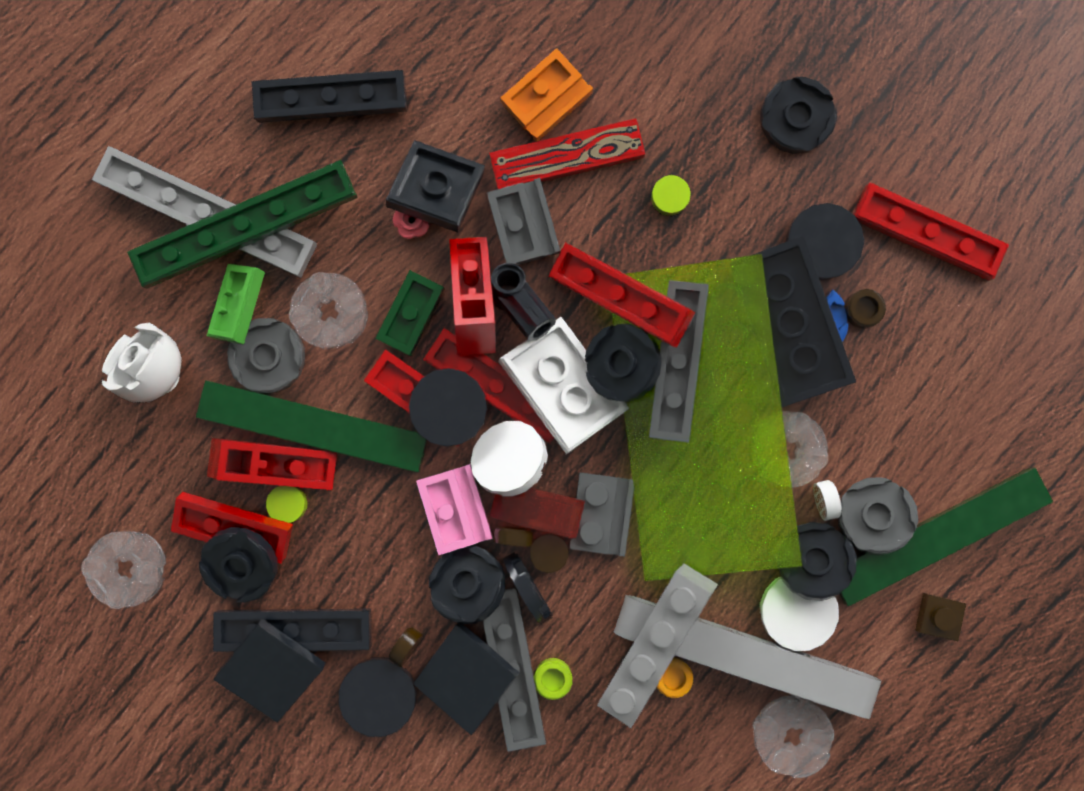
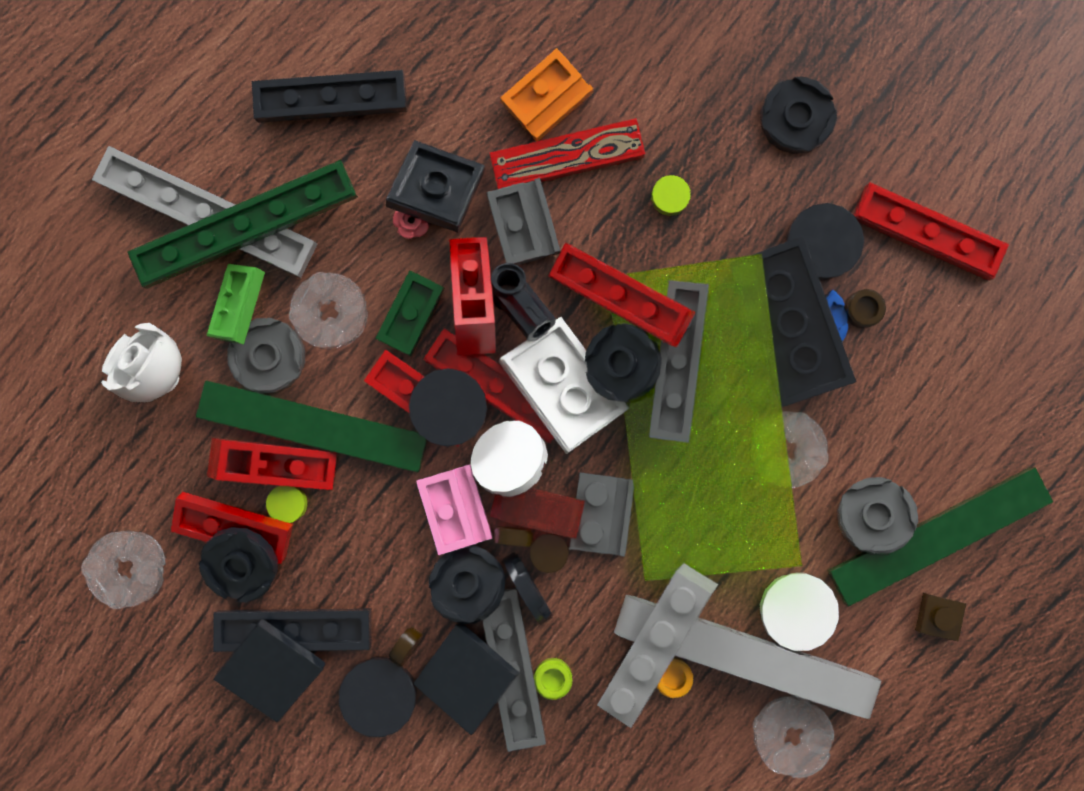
(826, 563): black tile -> none
(827, 500): white tile -> none

